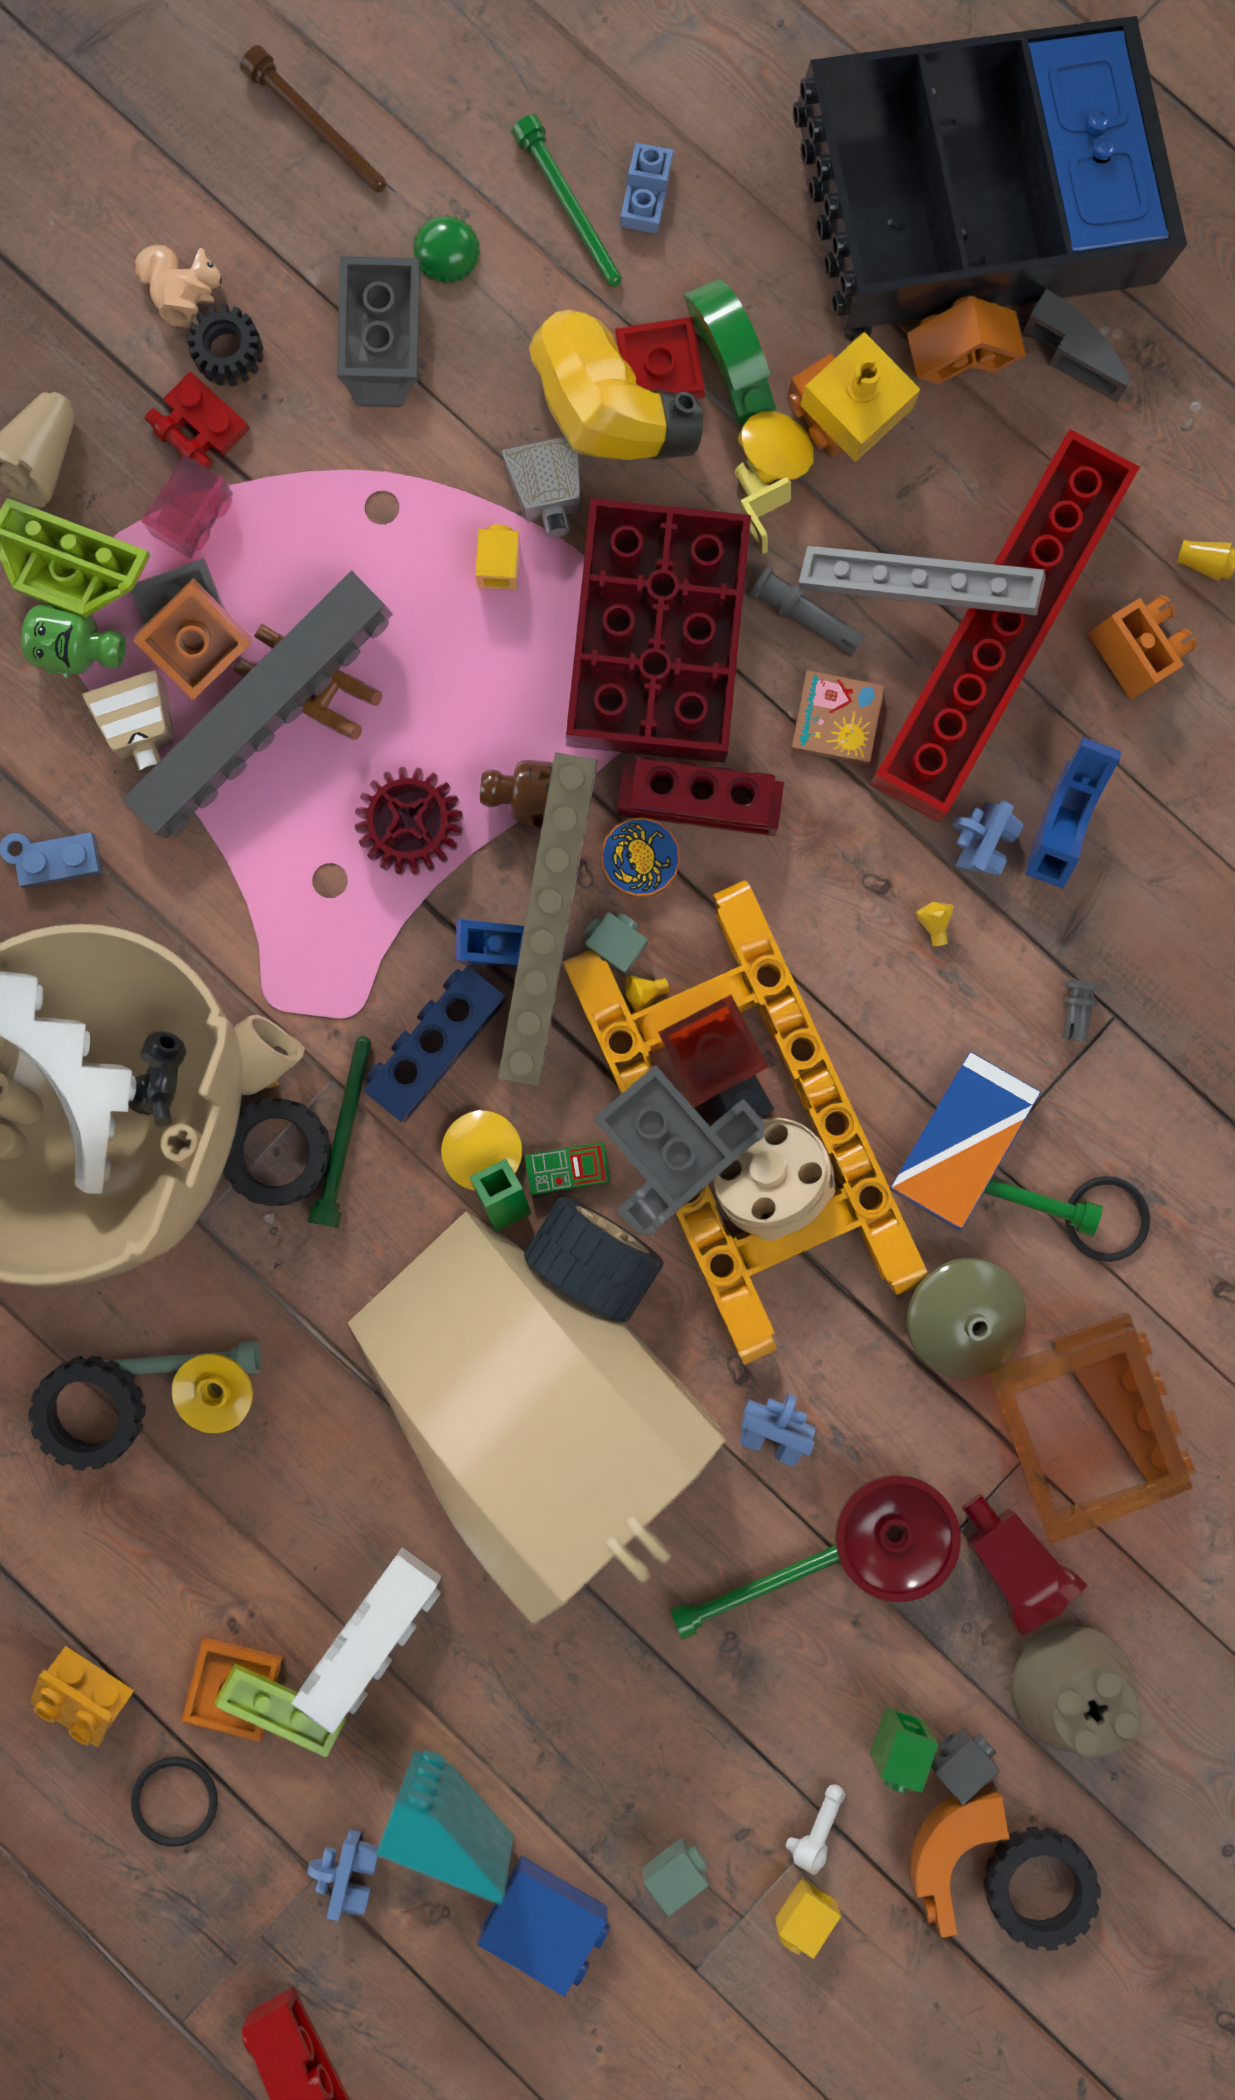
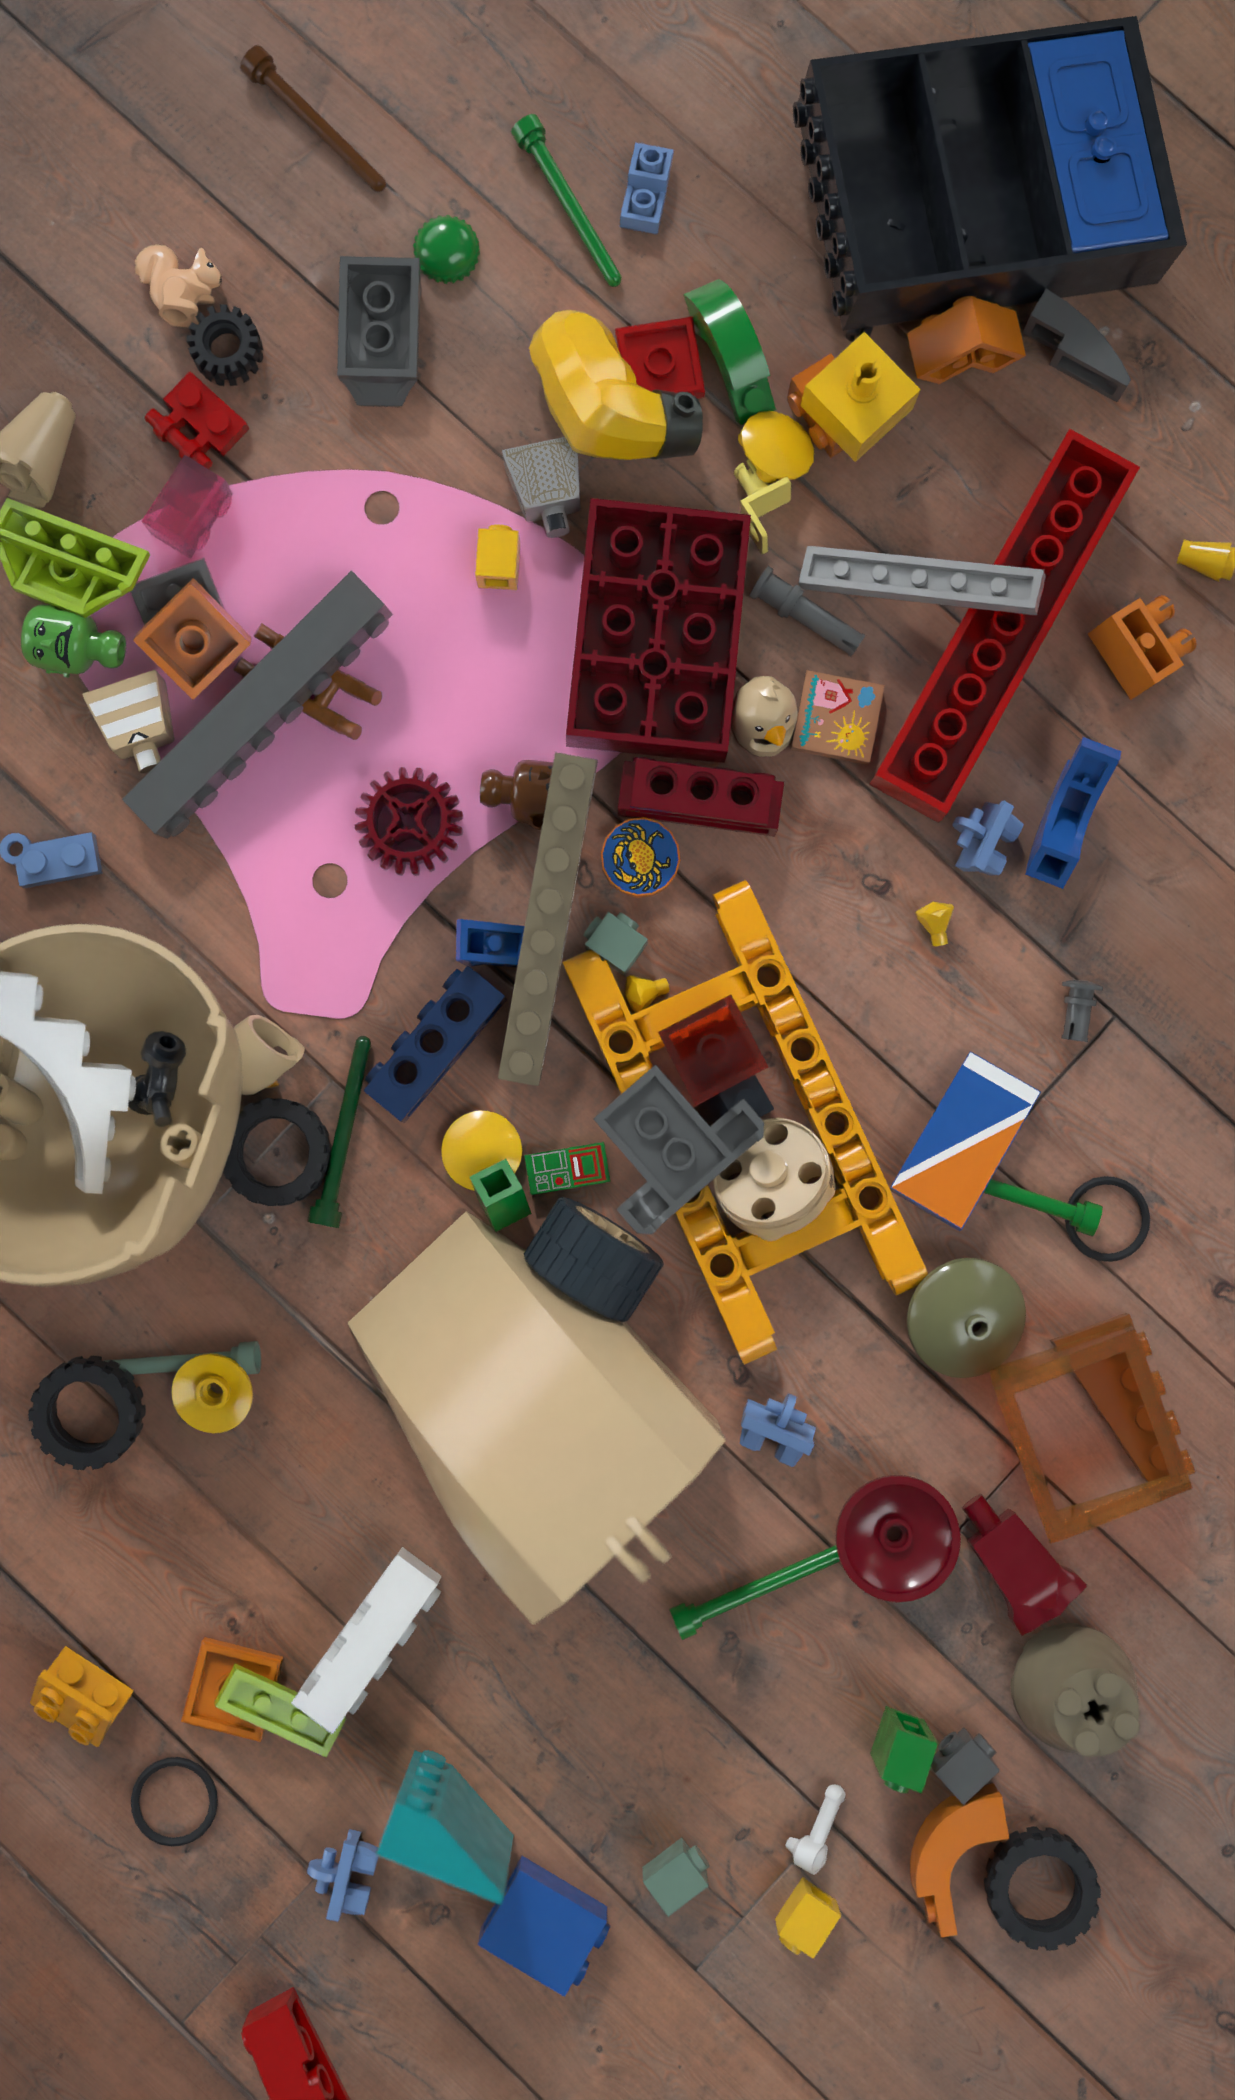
(766, 712): none -> tan piece

